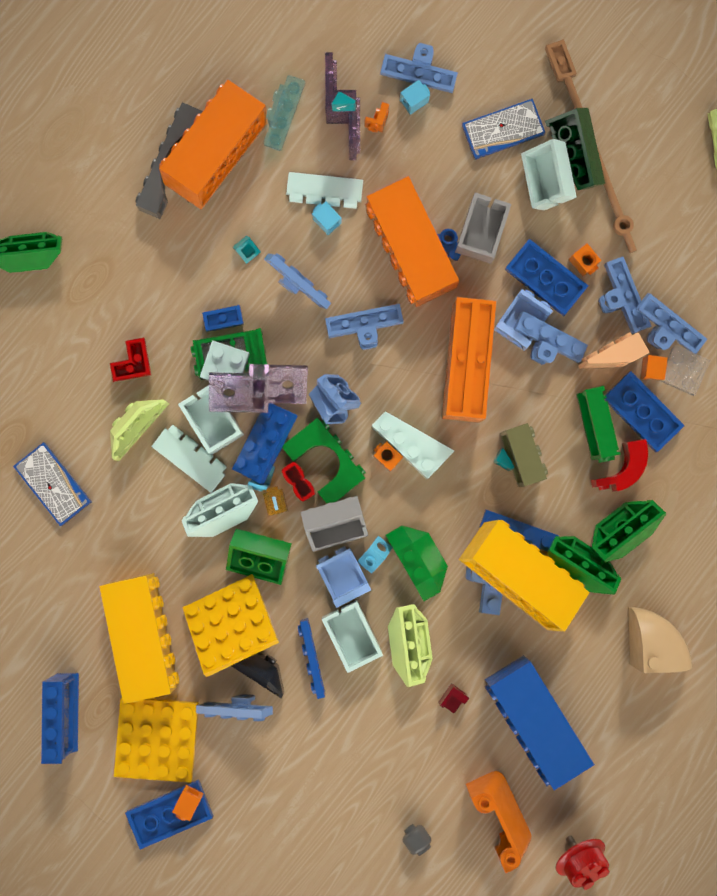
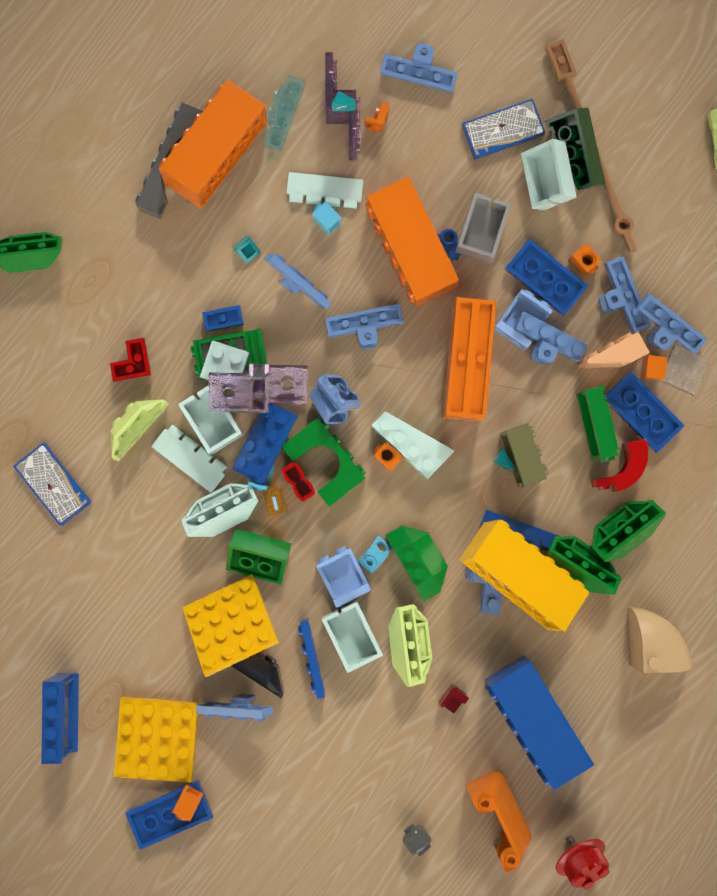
(139, 638): yellow brick -> none
(334, 523): light grey piece -> none
(415, 96): medium azure brick -> none

